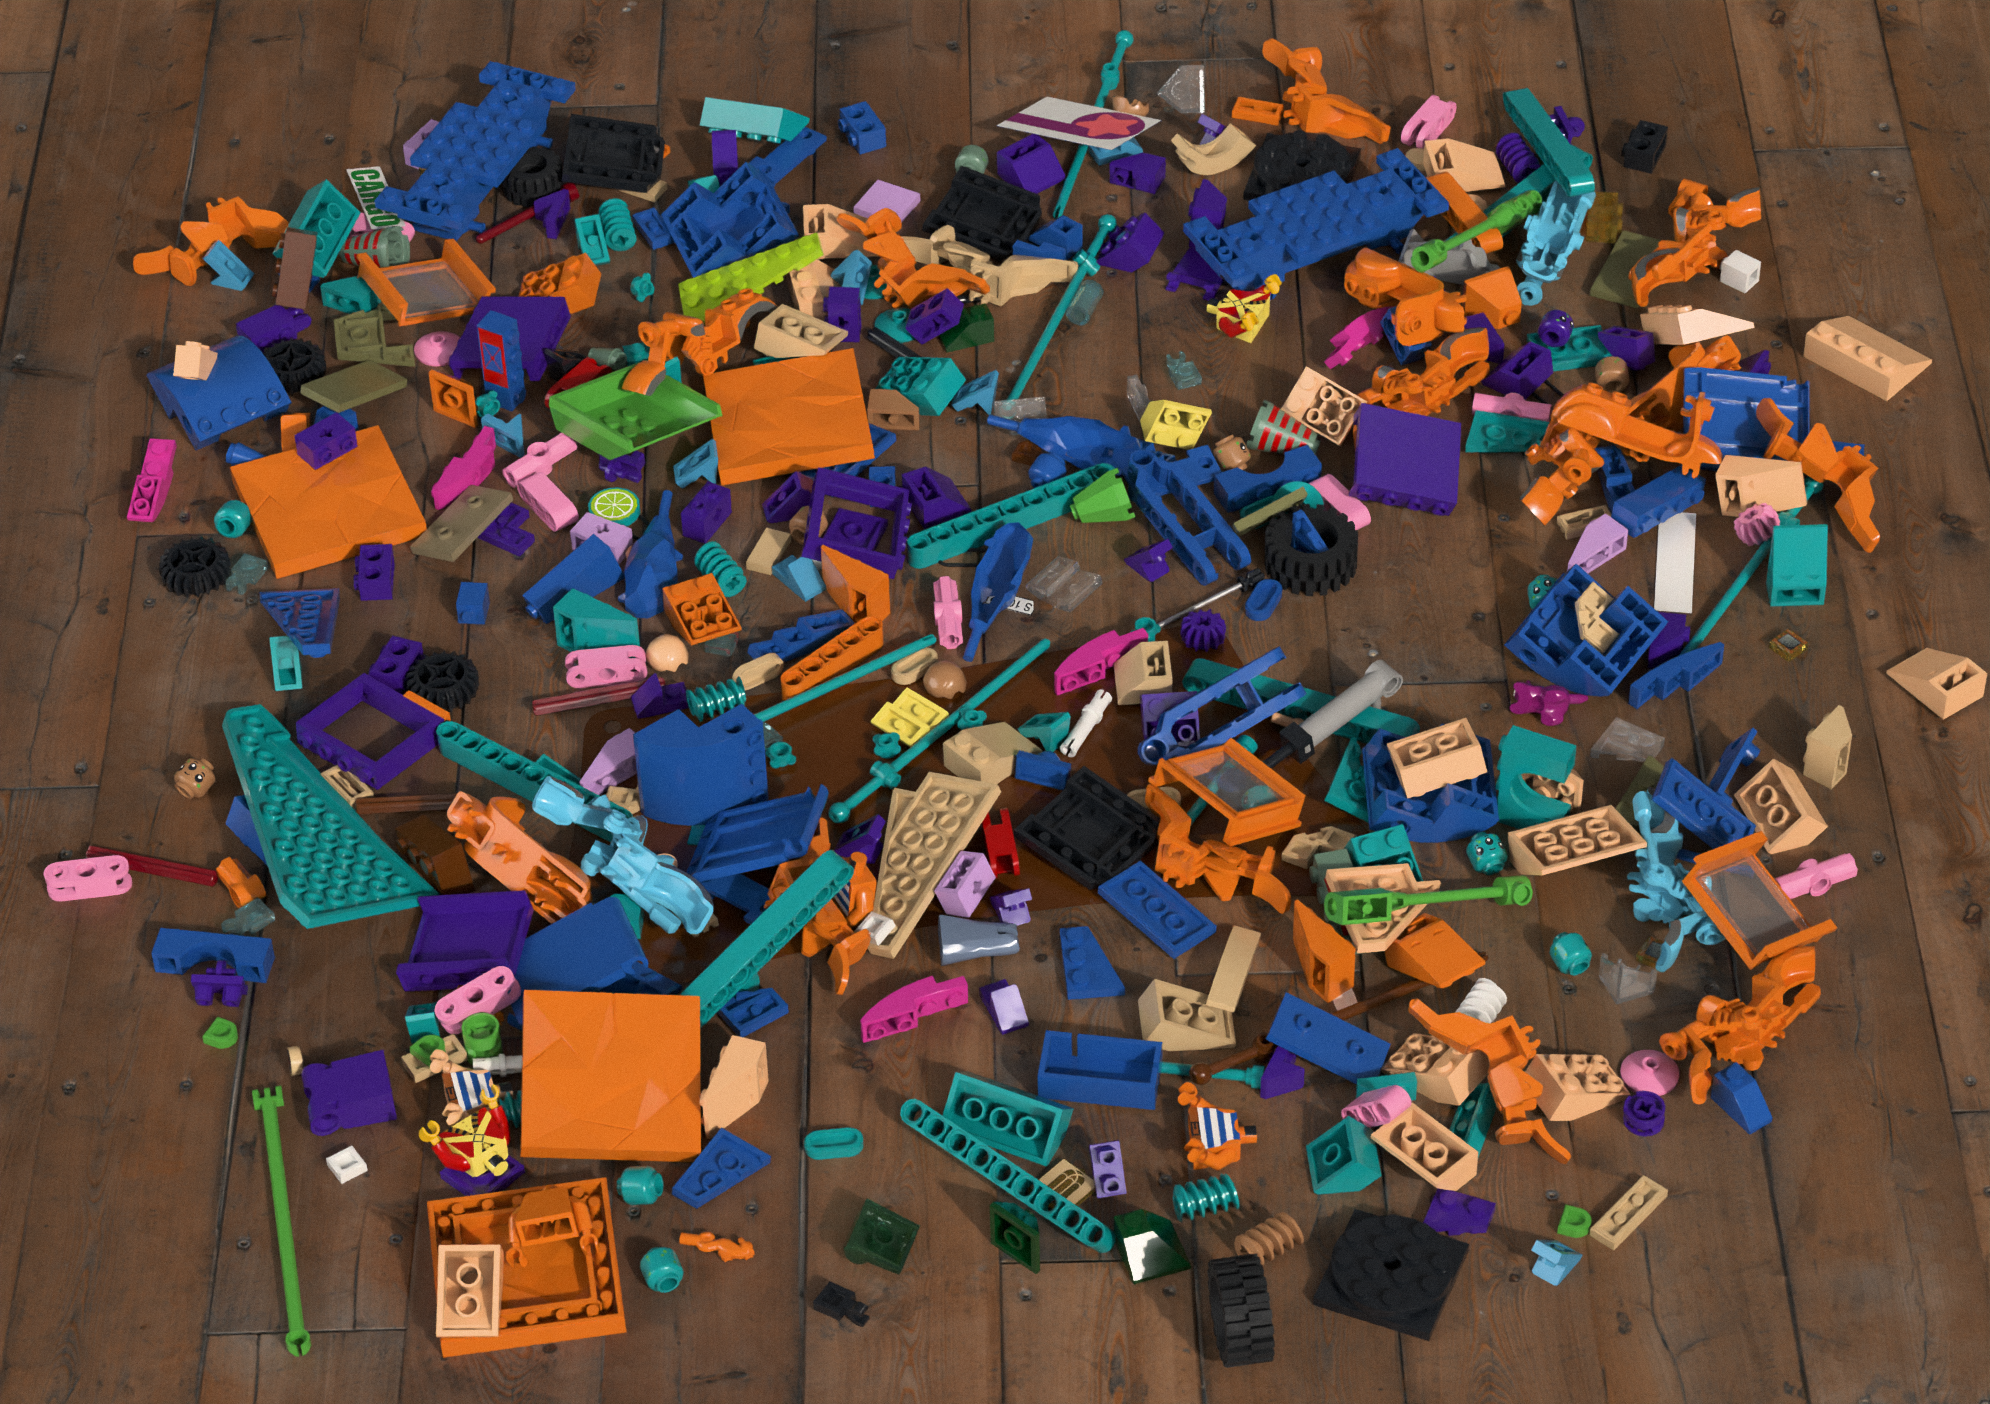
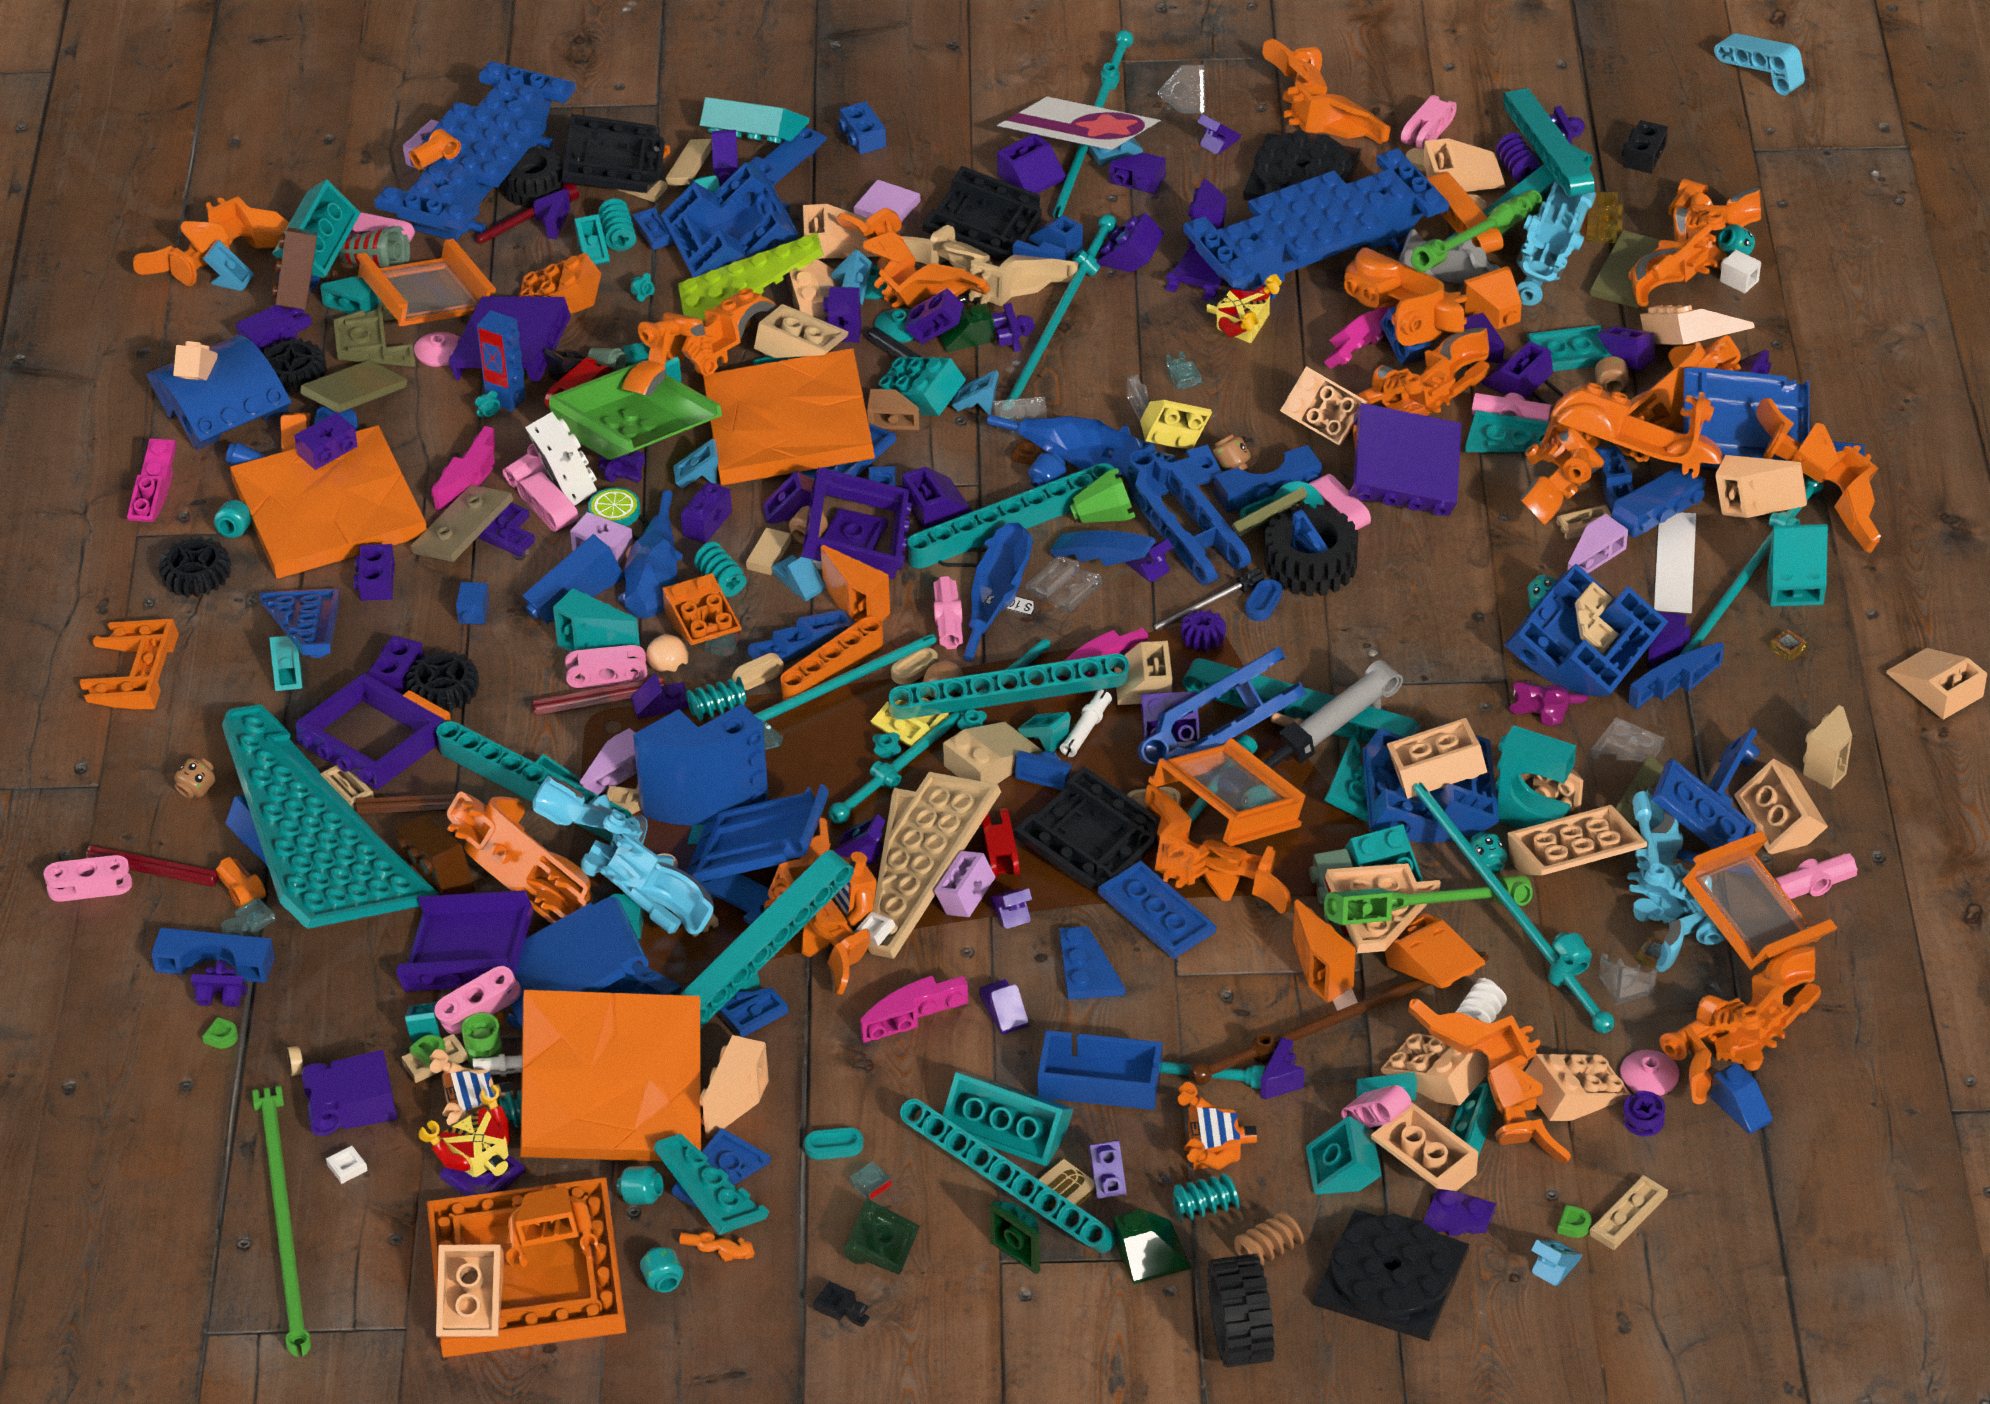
(140, 689): none -> orange wedge
(246, 570): clear light blue plate -> none
(368, 185): sticker -> none
(439, 145): none -> orange piece
(453, 397): orange slope -> none
(507, 435): dark azure slope -> none
(561, 458): none -> white piece
(689, 162): none -> tan tile
(708, 1187): none -> teal wing
(780, 755): teal plate -> none
(871, 1181): none -> clear light blue plate
(971, 939): sand blue piece -> none
(972, 158): sand green head -> none
(999, 695): none -> teal beam
(1010, 328): none -> dark purple hips
(1084, 302): clear light blue piece -> none
(1108, 546): none -> blue slope
(1136, 107): medium nougat hair -> none
(1150, 627): teal plate -> none
(1183, 1019): tan slope -> none
(1216, 155): tan arch -> none
(1233, 969): tan slope -> none
(1257, 111): orange tile -> none
(1279, 432): sand green cone -> none
(1303, 847): tan tile -> none
(1327, 1040): blue plate -> none
(1555, 328): dark purple head -> none
(1561, 967): none -> teal bar
(1736, 238): none -> teal head
(1756, 524): bright pink gear -> none
(1765, 55): none -> medium azure beam
(1863, 356): light nougat slope -> none

